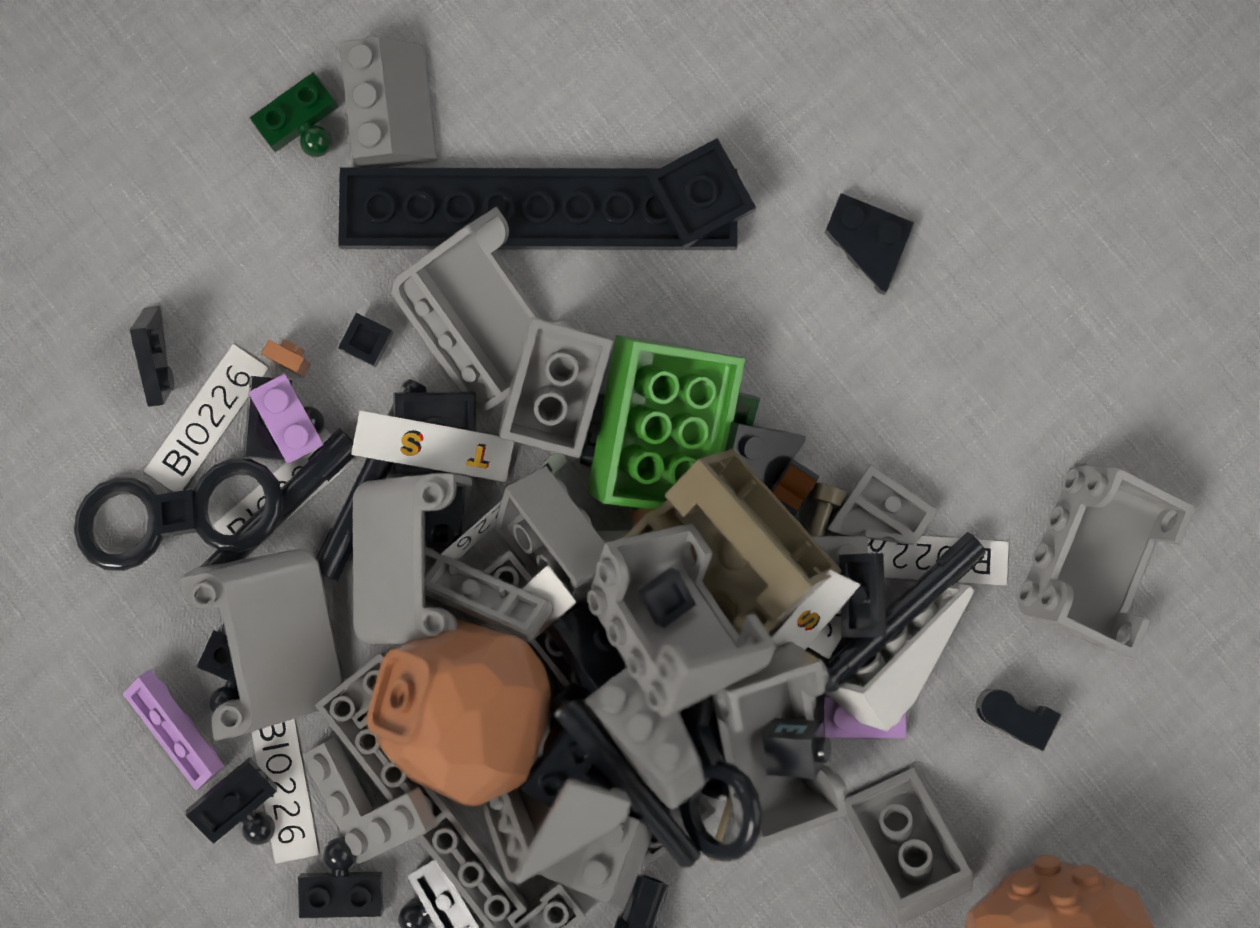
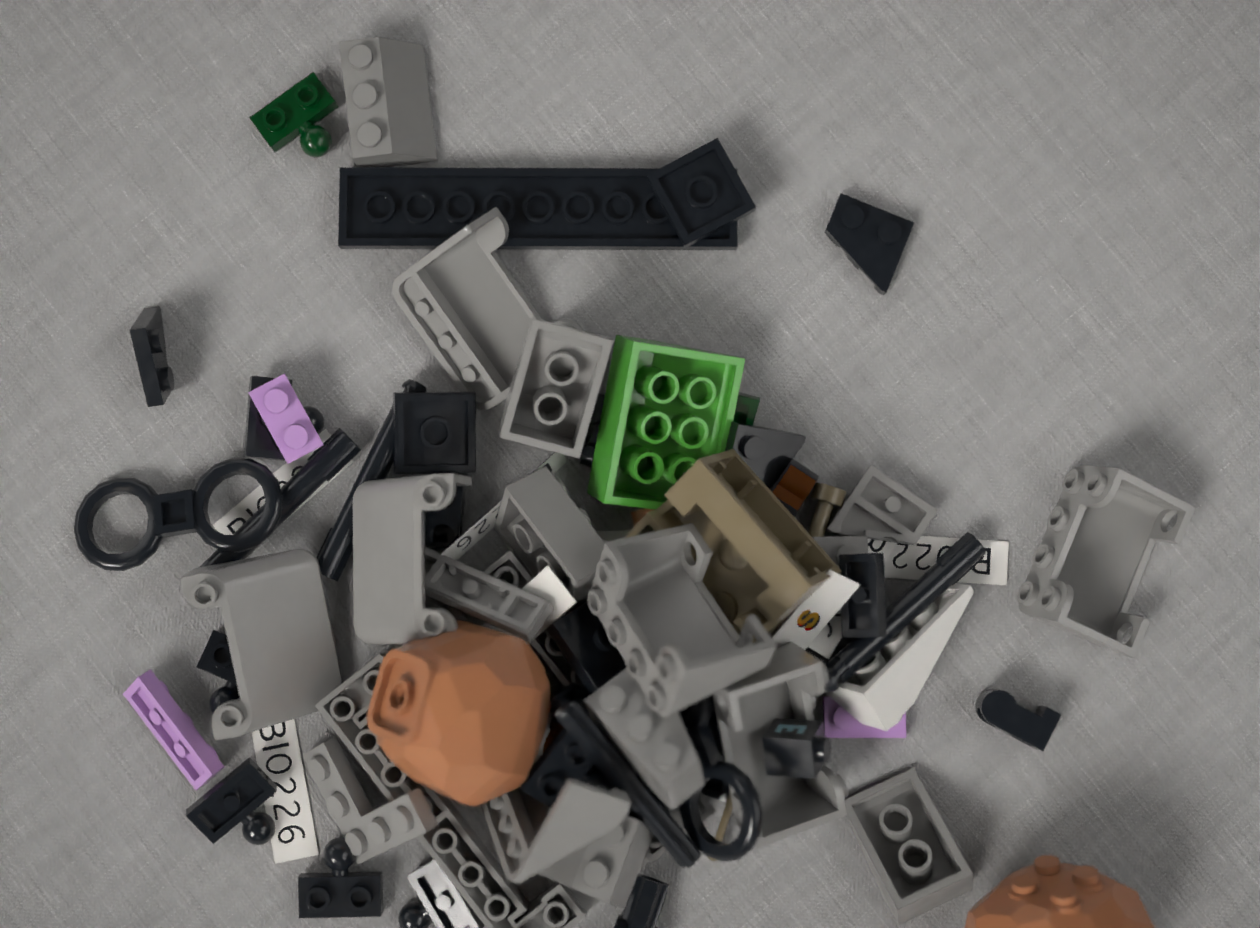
(205, 420): white sticker -> none
(288, 356): nougat plate -> none
(365, 340): black plate -> none
(432, 446): white sticker -> none
(667, 597): black plate -> none

